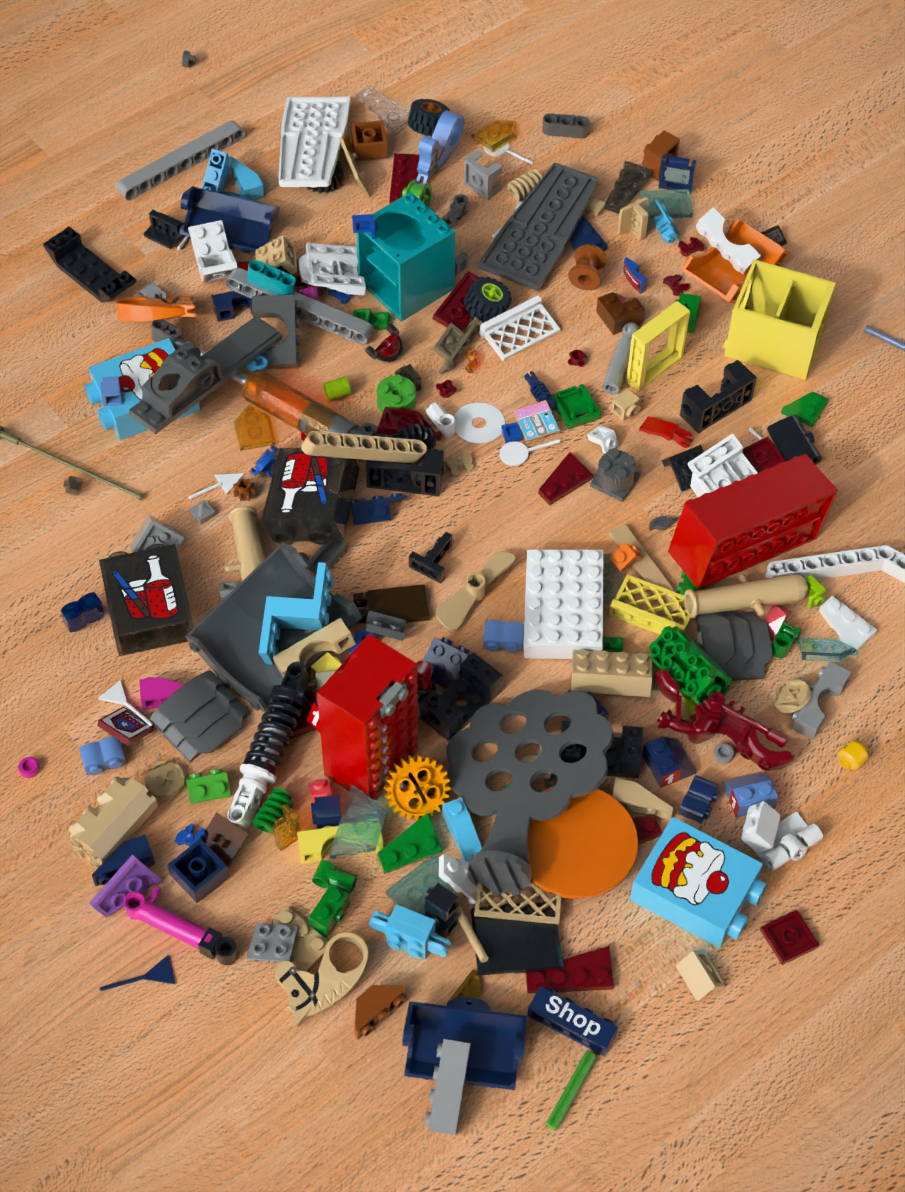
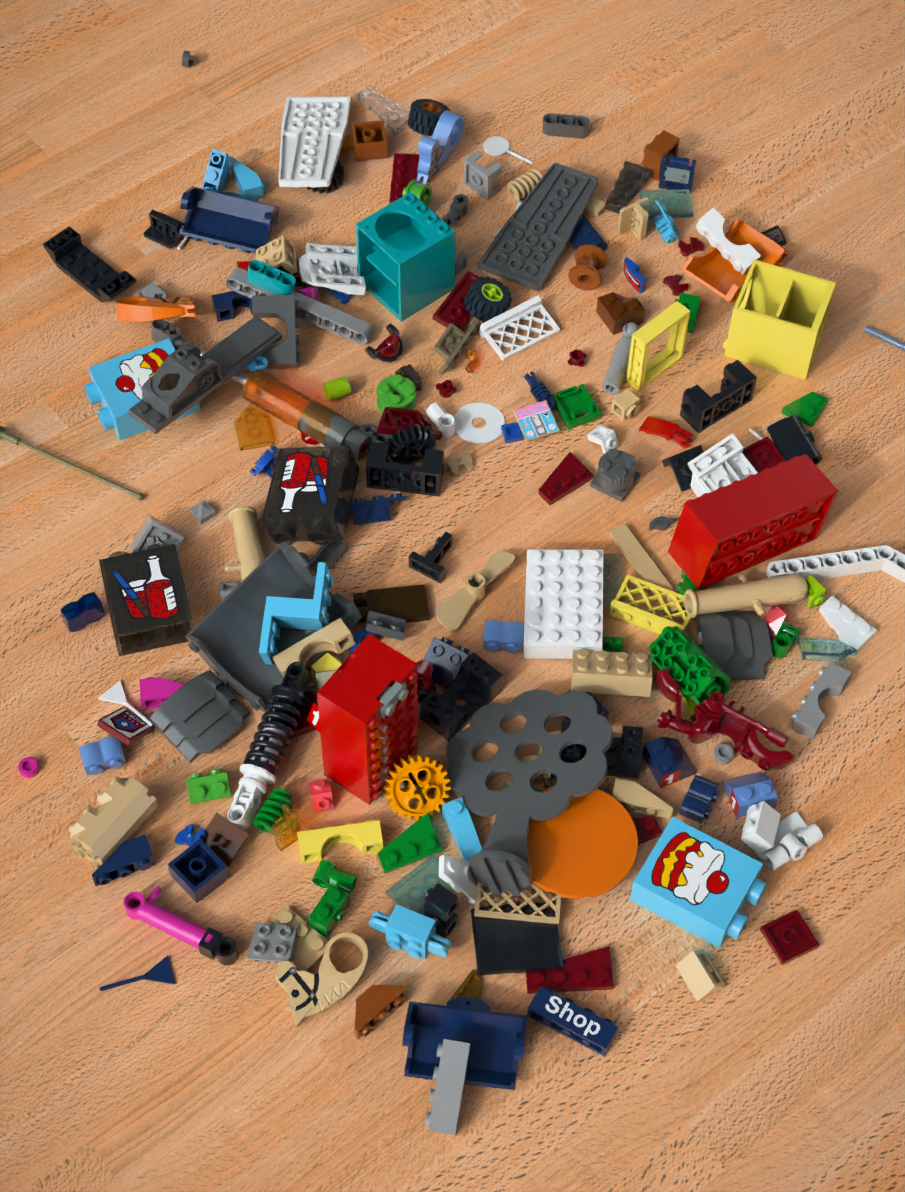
(73, 485): clear smoke piece -> none
(111, 391): medium blue window -> none
(129, 878): medium lavender wing -> none
(165, 779): tan tile -> none
(179, 160): light grey beam -> none
(212, 251): white bracket -> none
(225, 481): white piece -> none
(244, 489): dark orange gear -> none
(326, 811): dark blue brick -> none
(351, 159): tan piece -> none
(359, 825): clear light blue wing -> none
(363, 447): tan beam -> none
(364, 223): blue bracket -> none
(377, 320): green slope -> none
(471, 935): tan bar -> none
(496, 134): clear yellow tile -> none
(517, 453): white piece -> none
(571, 1090): bright green axle -> none
(625, 556): orange bracket -> none
(792, 696): tan tile -> none
(853, 755): yellow head -> none

